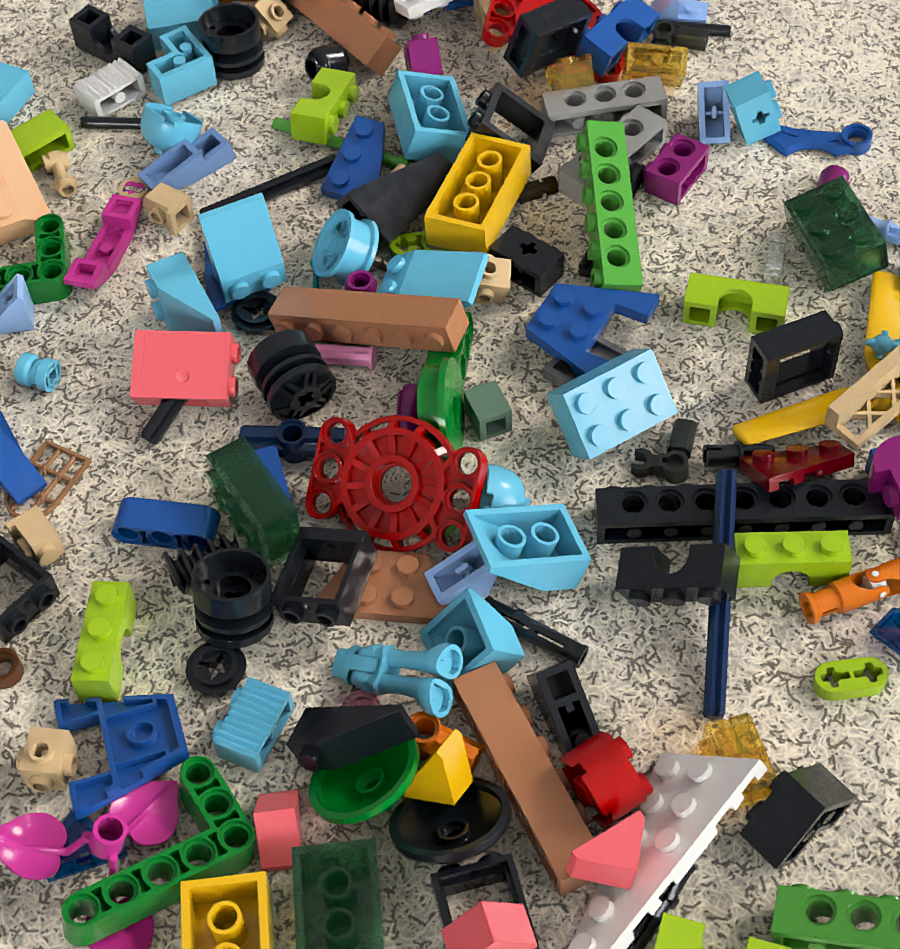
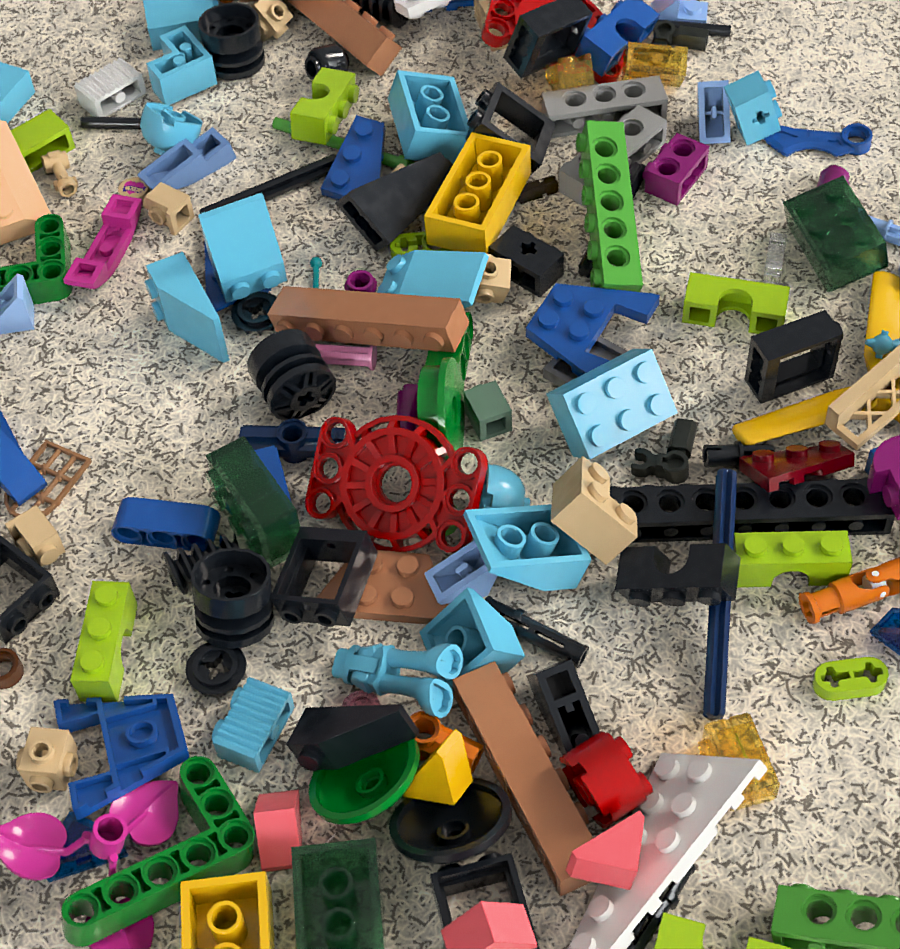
(34, 371): medium azure wheel -> none
(97, 36): black arch -> none
(182, 371): coral piece -> none
(346, 247): medium azure wheel -> none
(423, 55): magenta brick -> none
(588, 512): none -> tan brick
(795, 812): black brick -> none

